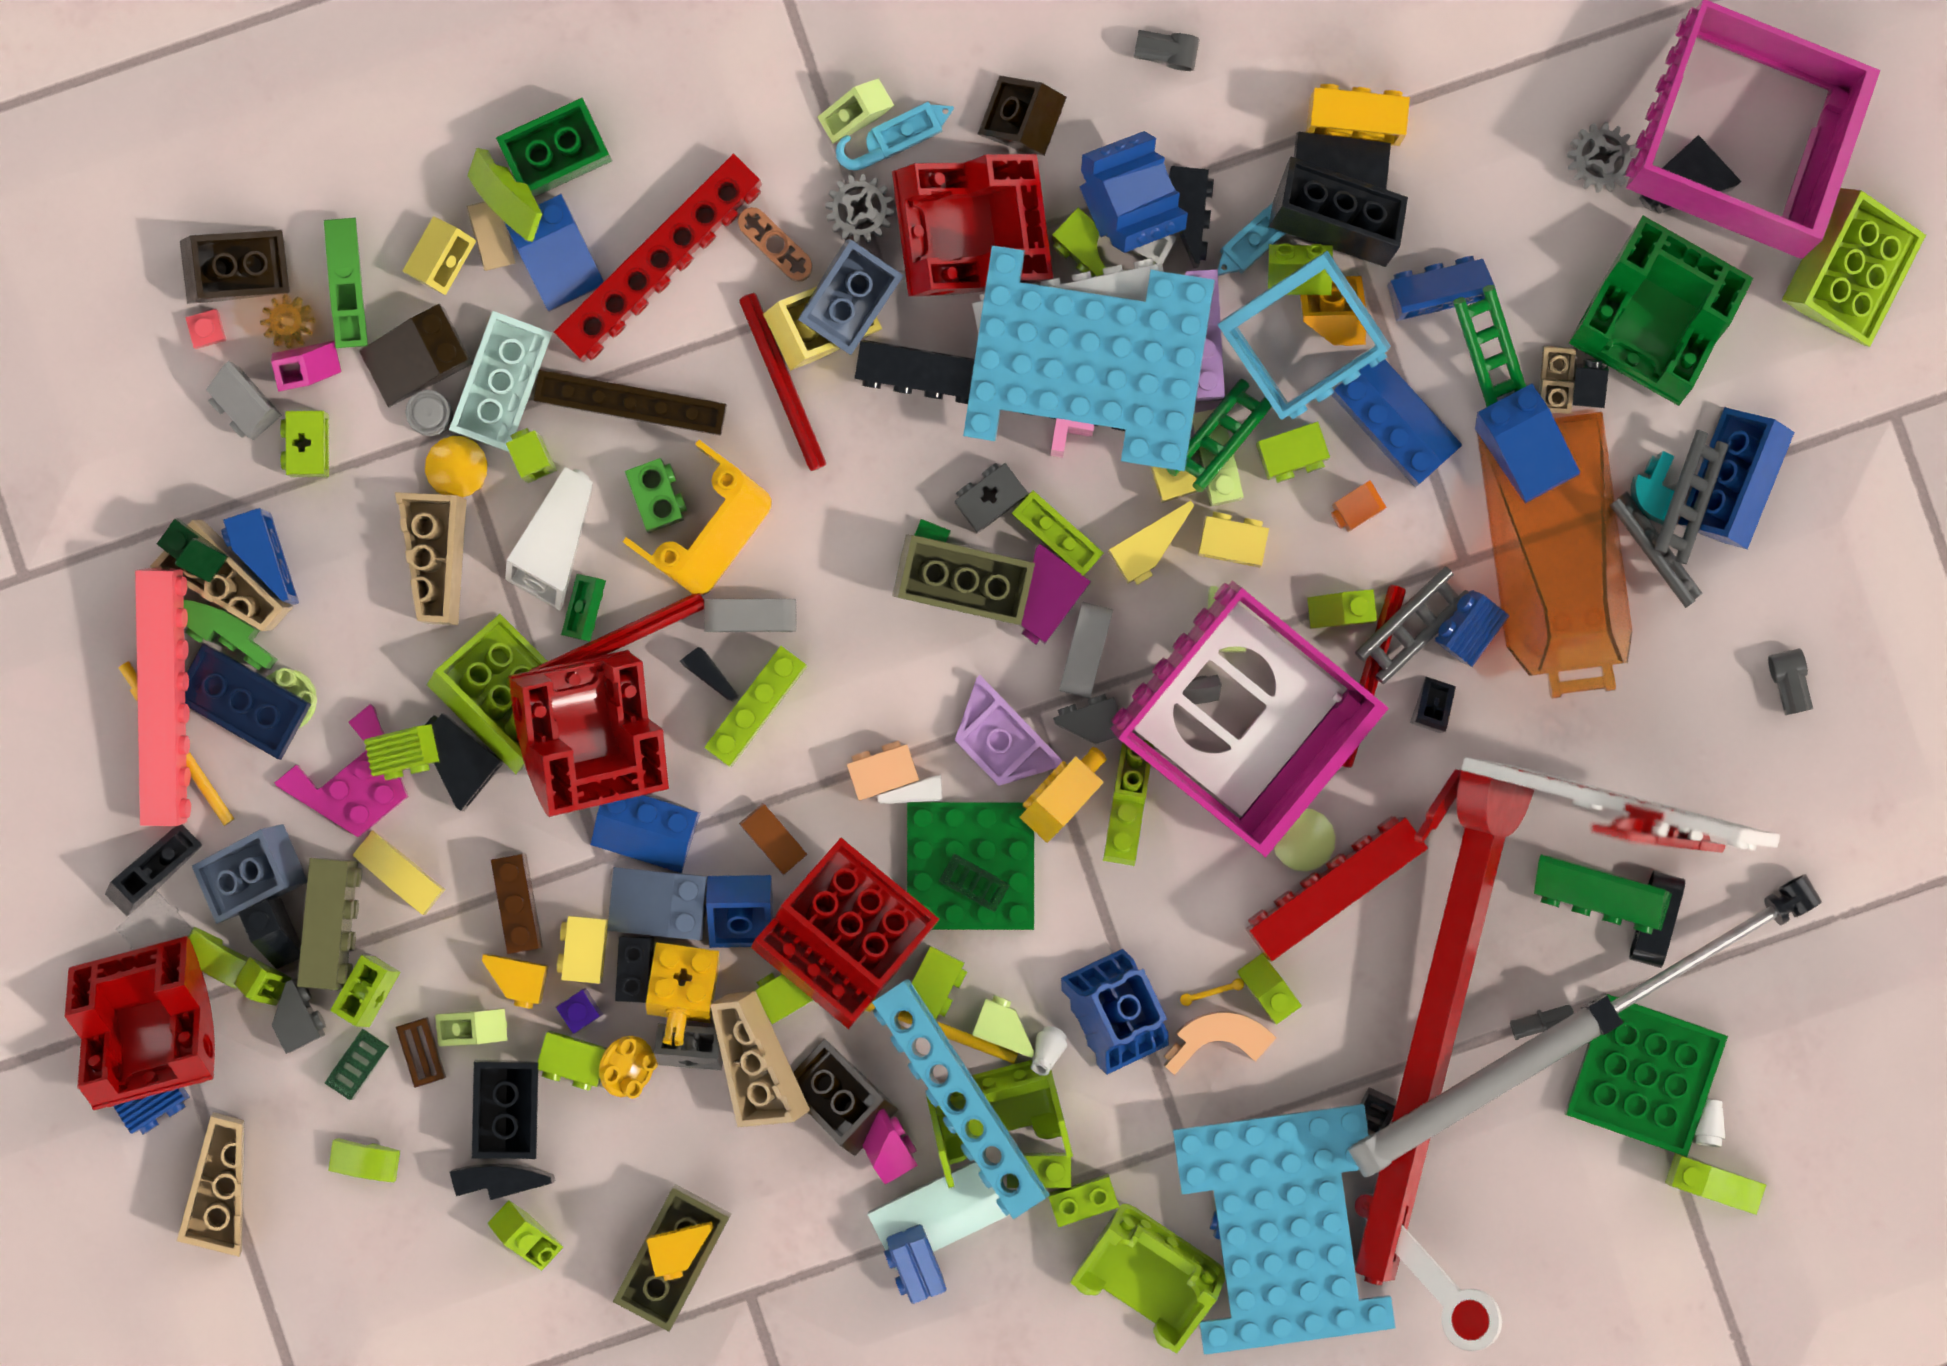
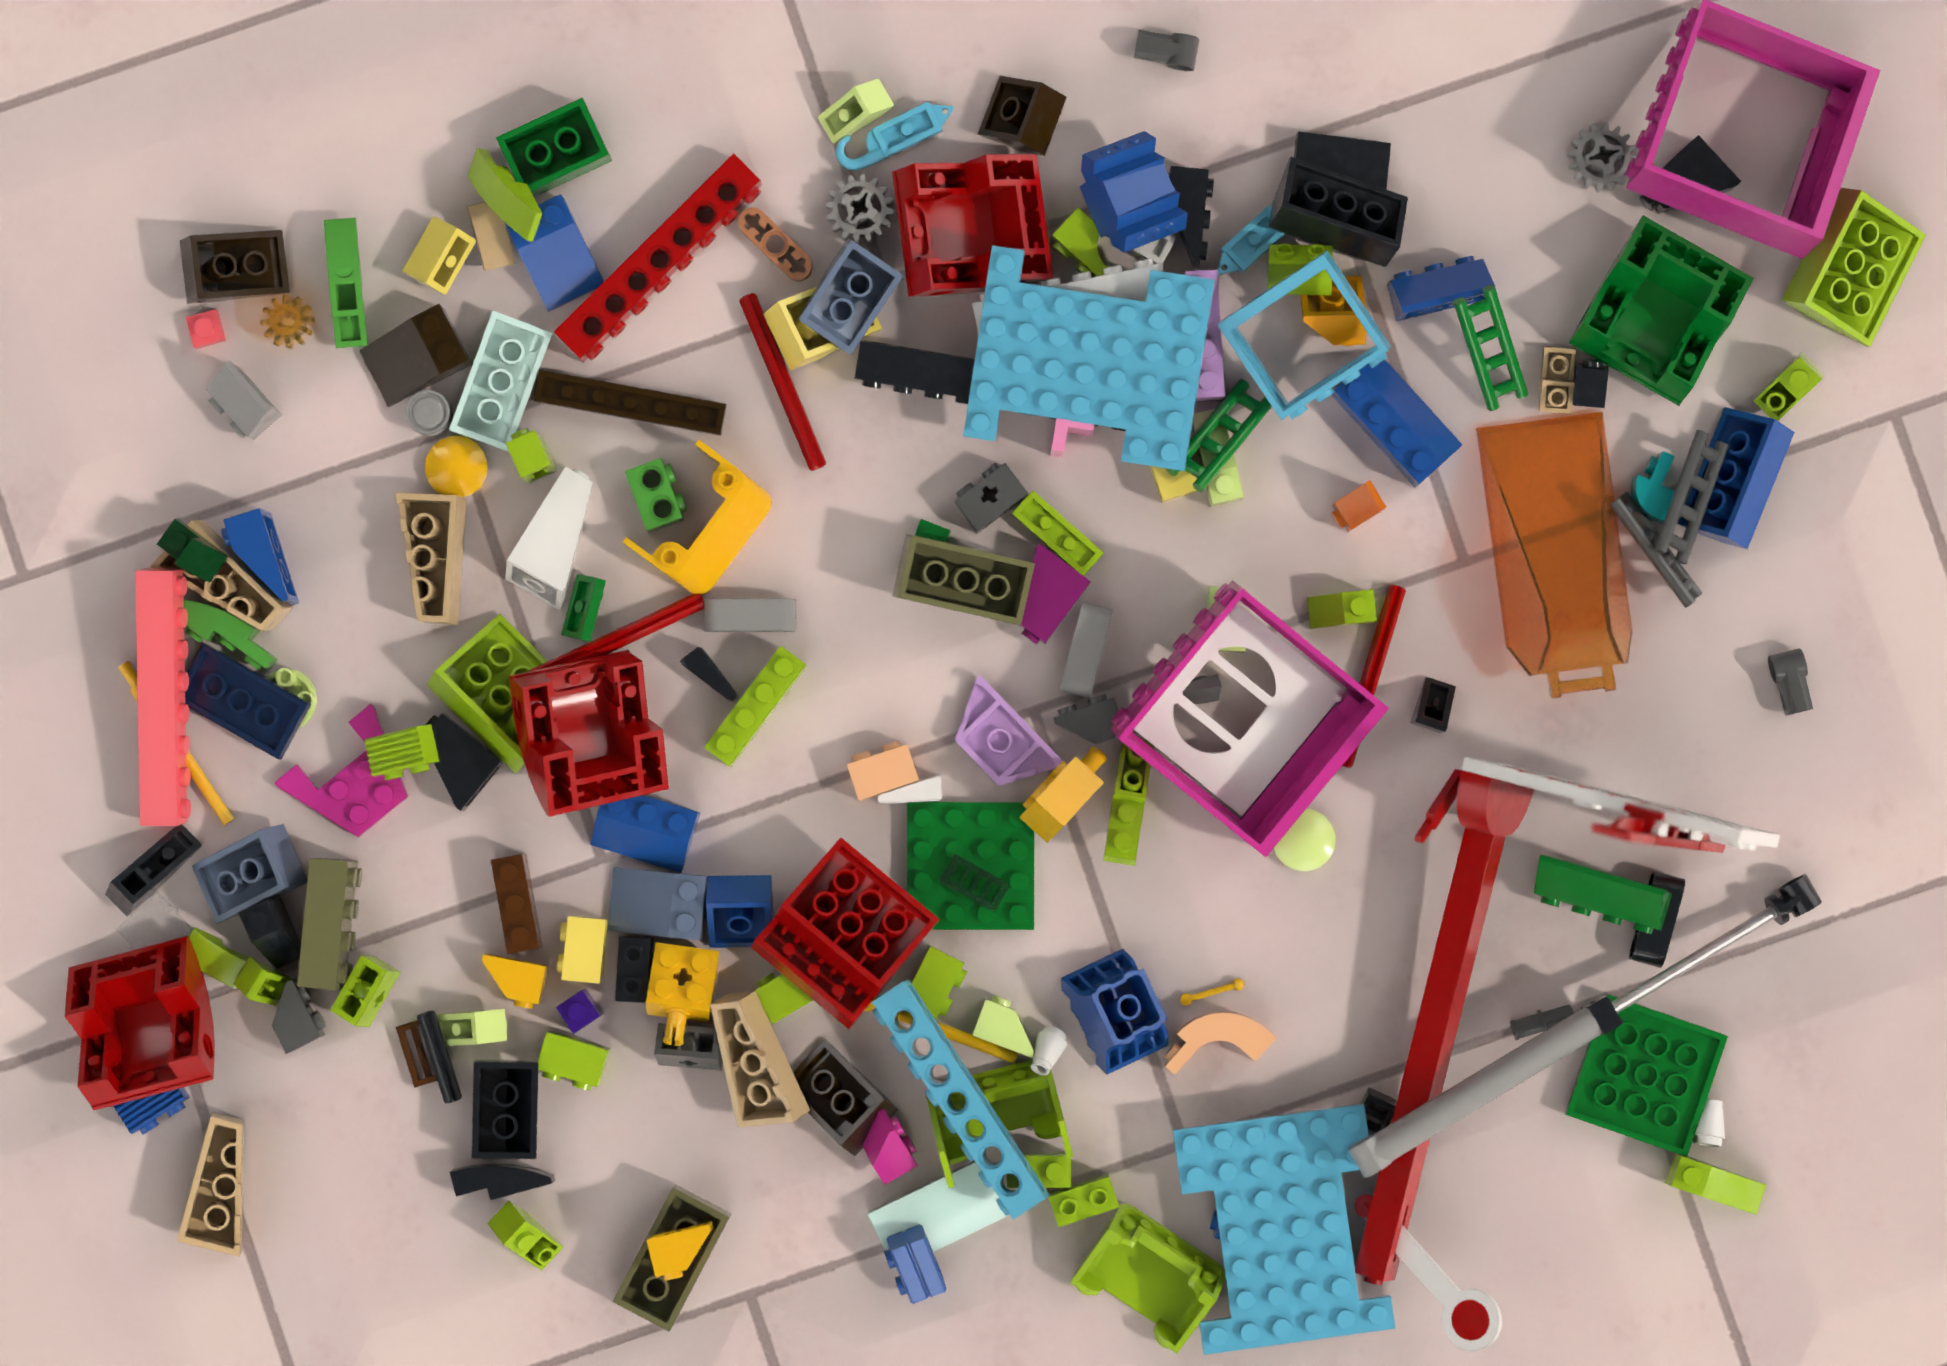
(305, 365): dark pink slope -> none
(315, 428): lime brick -> none
(346, 1091): clear green slope -> none
(364, 1161): lime slope -> none
(398, 873): light yellow slope -> none
(439, 1056): none -> black axle
(627, 1066): yellow dish -> none
(773, 838): dark orange slope -> none
(1145, 548): light yellow slope -> none
(1233, 540): light yellow brick -> none
(1269, 989): lime slope -> none
(1293, 451): lime brick -> none
(1336, 888): red brick -> none
(1358, 114): yellow brick -> none
(1395, 627): dark grey bar -> none
(1471, 627): blue brick -> none
(1526, 443): blue slope -> none
(1789, 387): none -> lime slope

